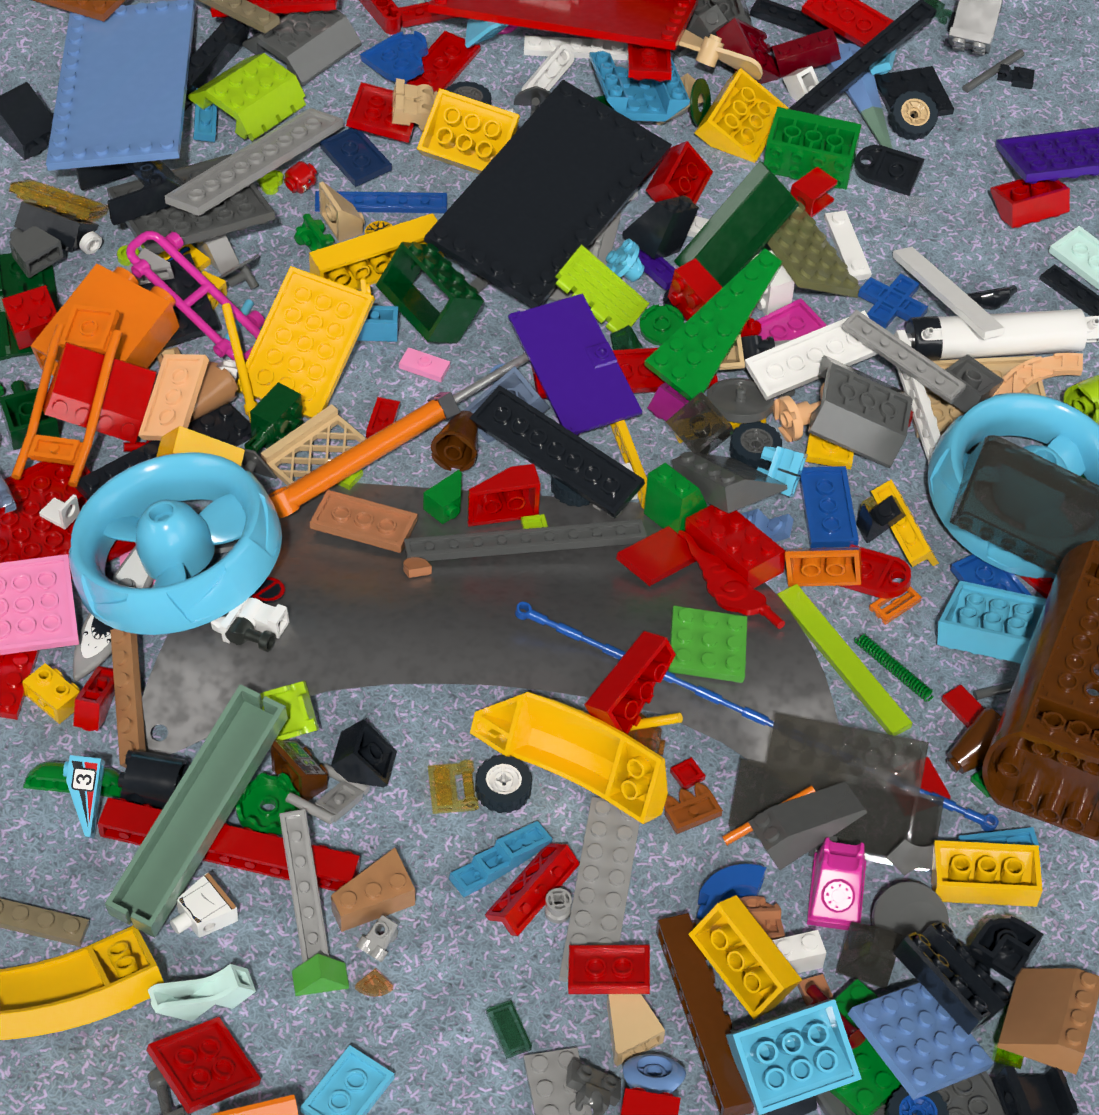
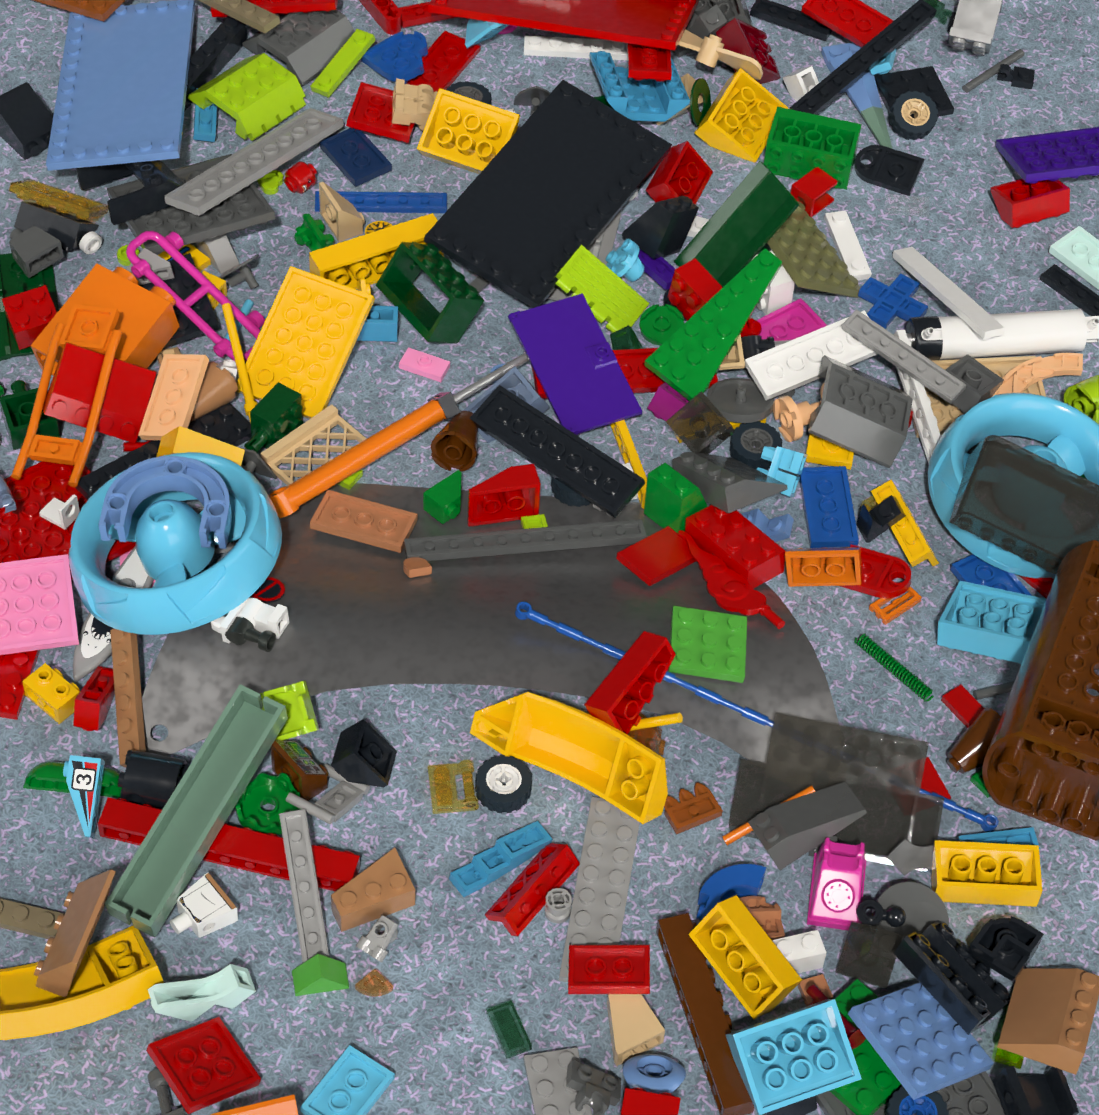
(73, 934): none -> medium nougat slope
(162, 475): none -> medium blue piece
(343, 63): none -> lime plate
(383, 415): red plate -> none
(551, 68): white plate -> none
(687, 773): red tile -> none
(806, 51): dark red slope -> none
(845, 662): lime tile -> none
(894, 916): none -> black plate
(993, 298): black piece -> none

